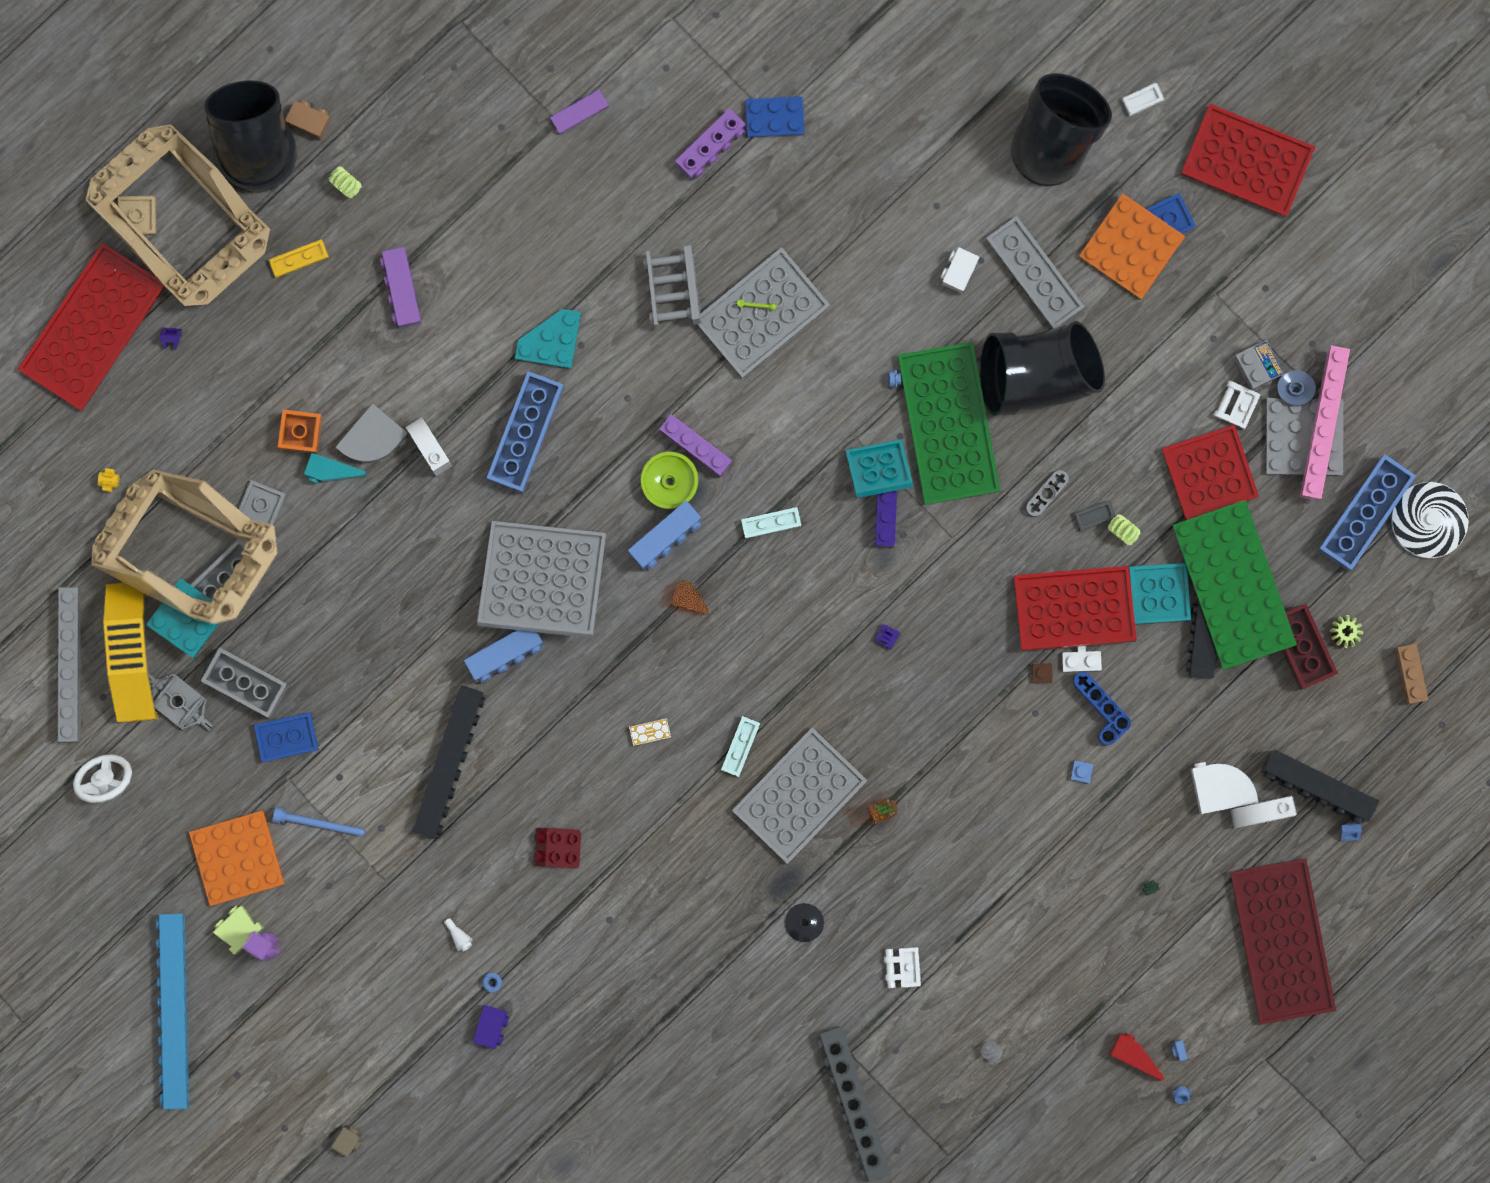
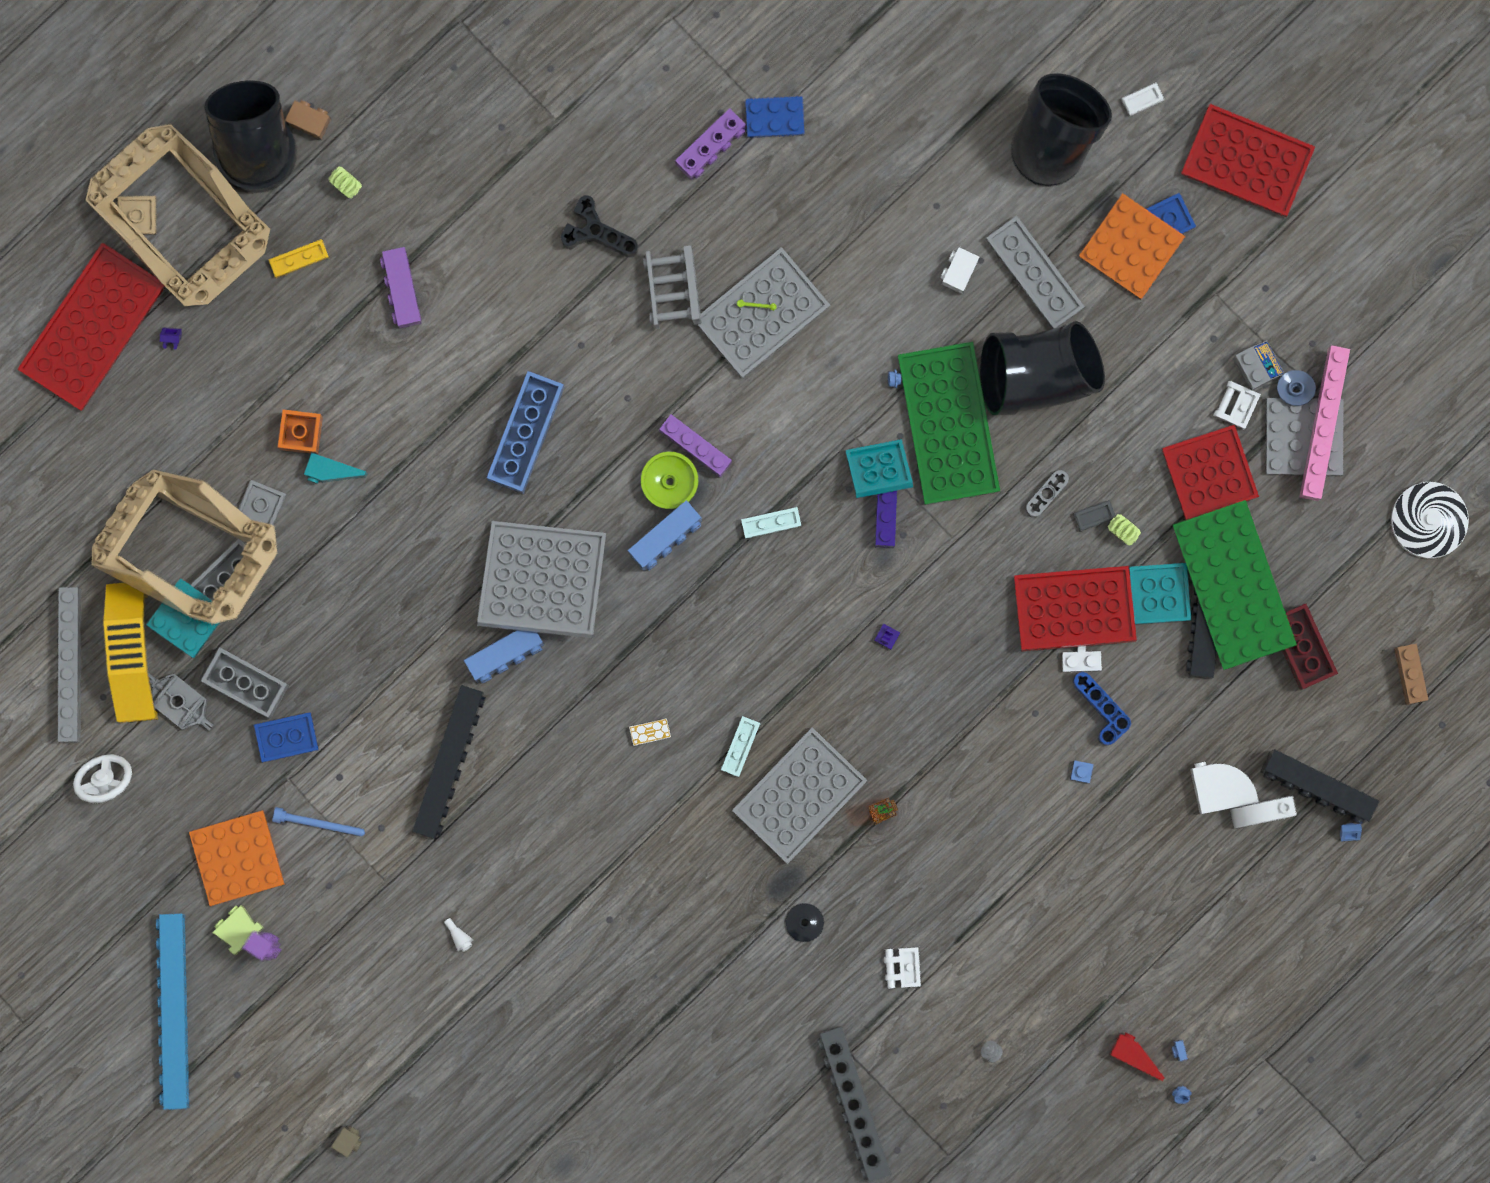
(108, 480): yellow gear -> none
(372, 438): light grey brick -> none
(429, 446): white brick -> none
(490, 1027): dark purple brick -> none
(496, 977): medium blue plate -> none
(551, 341): teal plate -> none
(557, 847): dark red bracket -> none
(579, 112): medium lavender tile -> none
(583, 235): none -> black beam
(688, 598): clear orange slope -> none
(1042, 673): reddish brown plate -> none
(1150, 887): clear green plate -> none
(1283, 941): dark red plate -> none
(1350, 637): yellowish green gear -> none
(1366, 513): medium blue brick -> none

